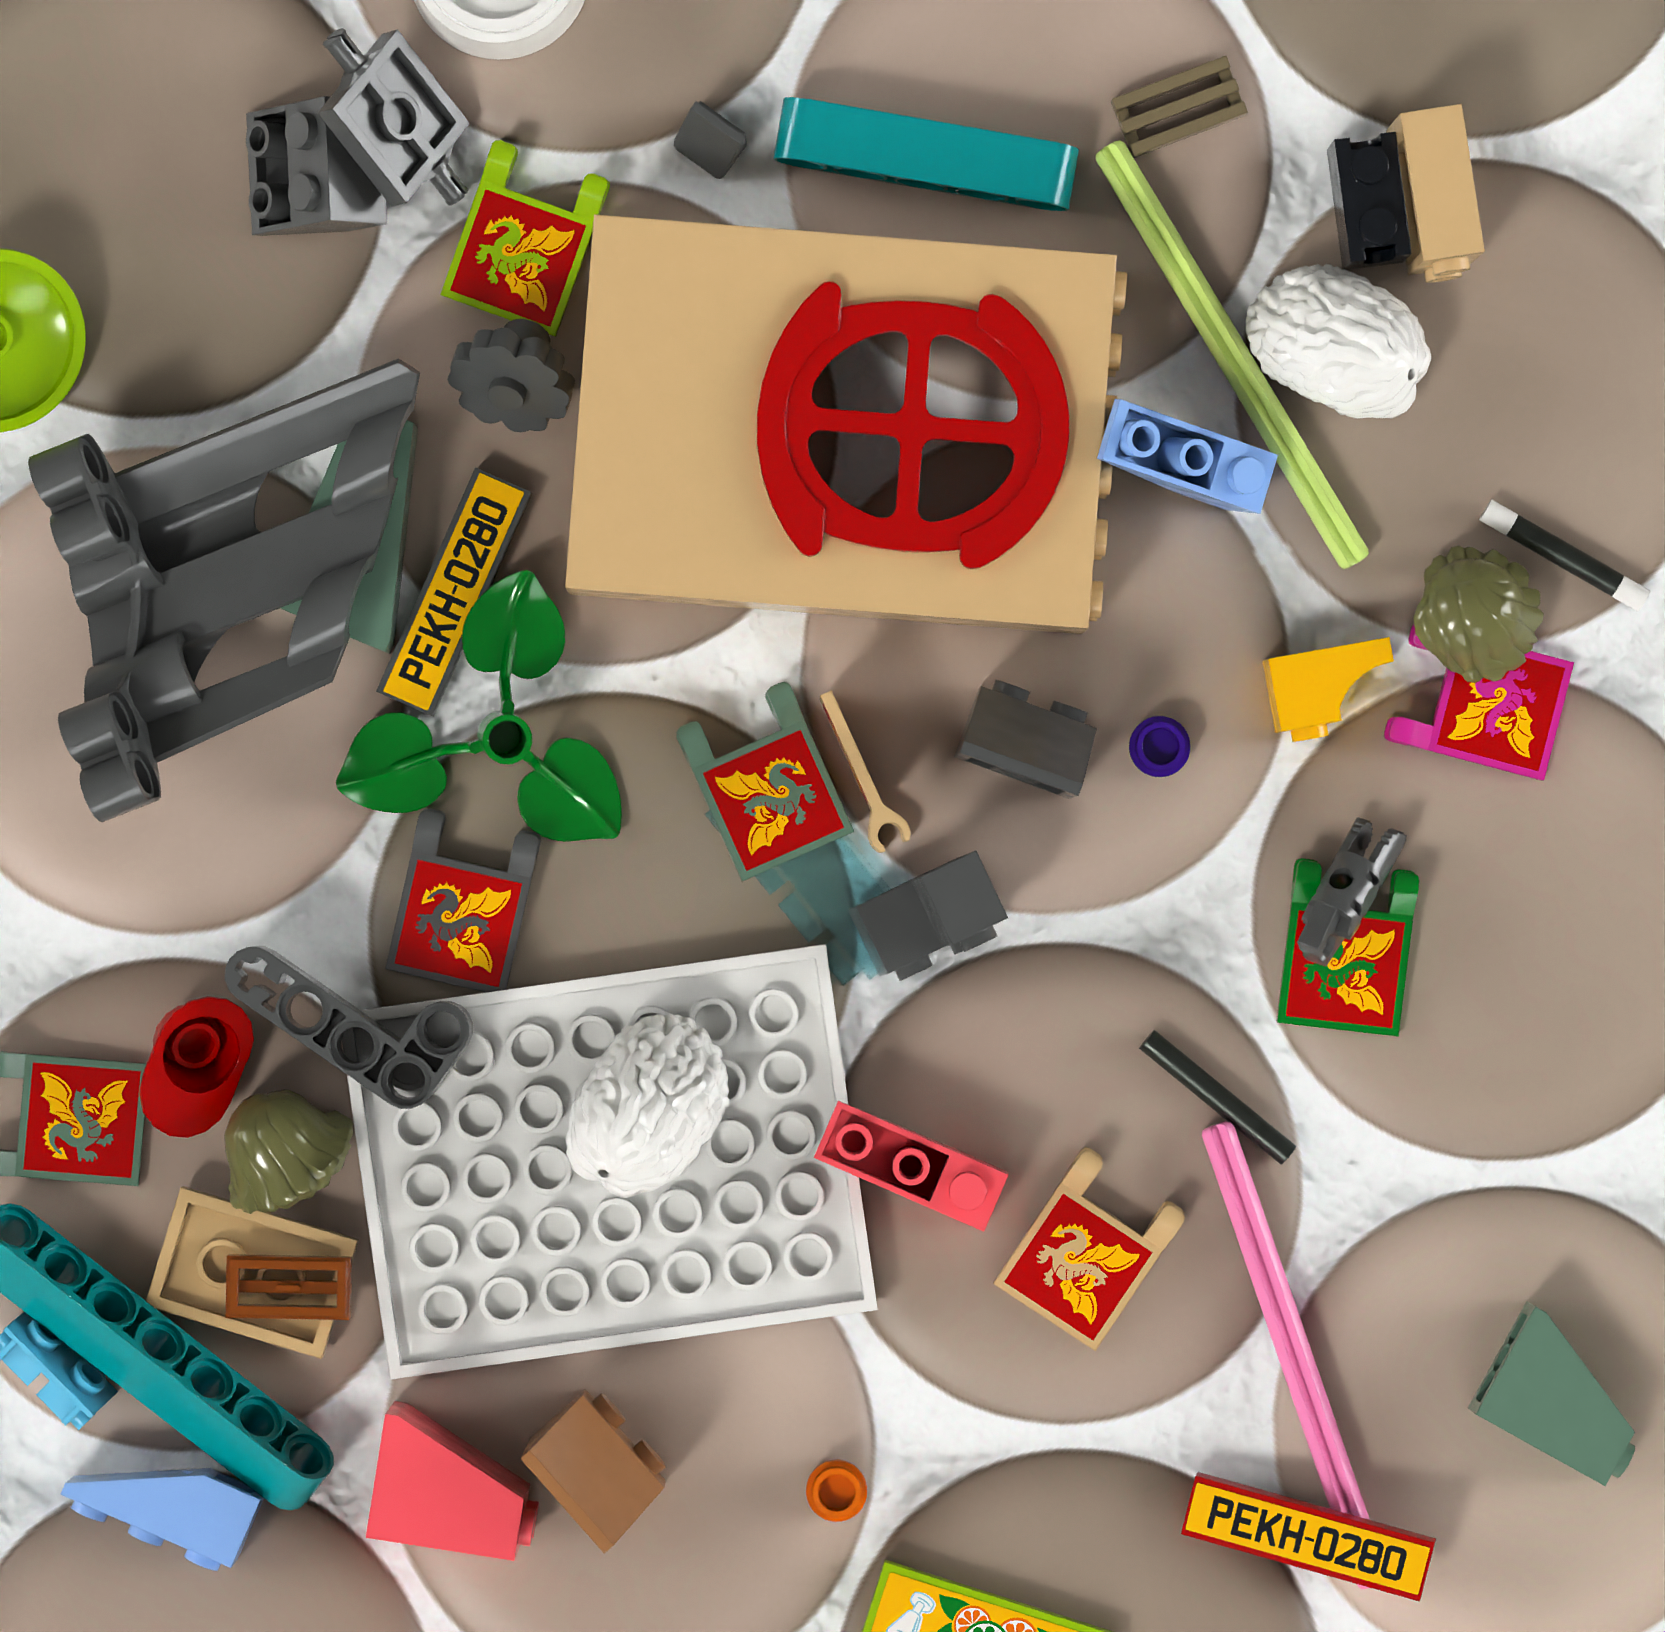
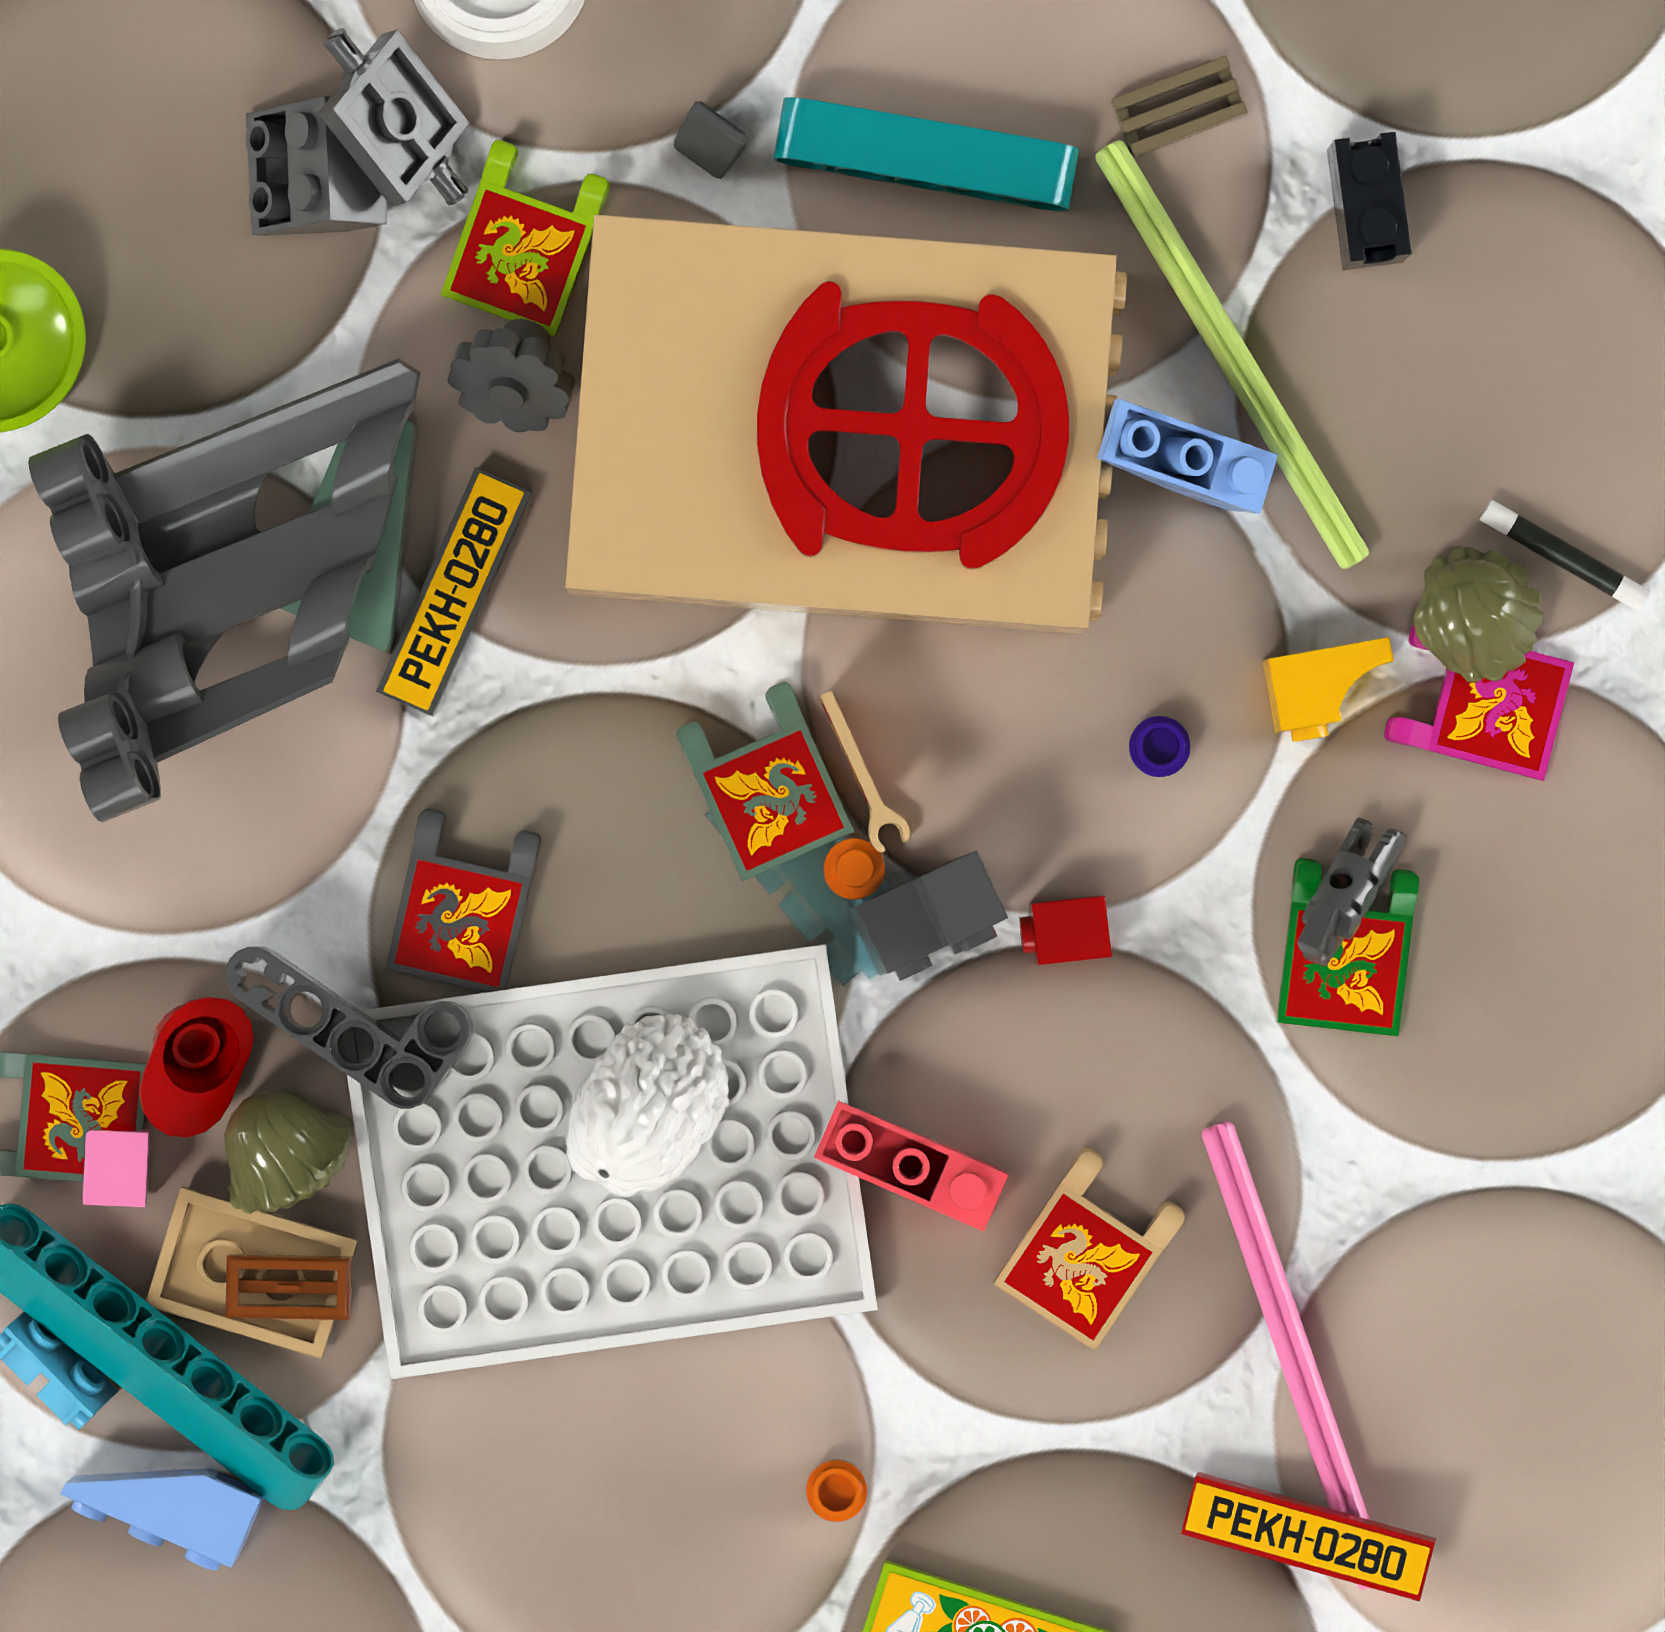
(116, 1168): none -> bright pink panel
(445, 1492): coral slope -> none
(567, 794): green plant -> none
(595, 1468): medium nougat slope -> none
(853, 869): none -> orange plate
(1026, 740): dark grey slope -> none
(1066, 930): none -> red brick
(1217, 1097): pearl dark grey bar -> none
(1339, 341): white hair -> none
(1438, 192): tan window -> none
(1553, 1400): sand green slope -> none

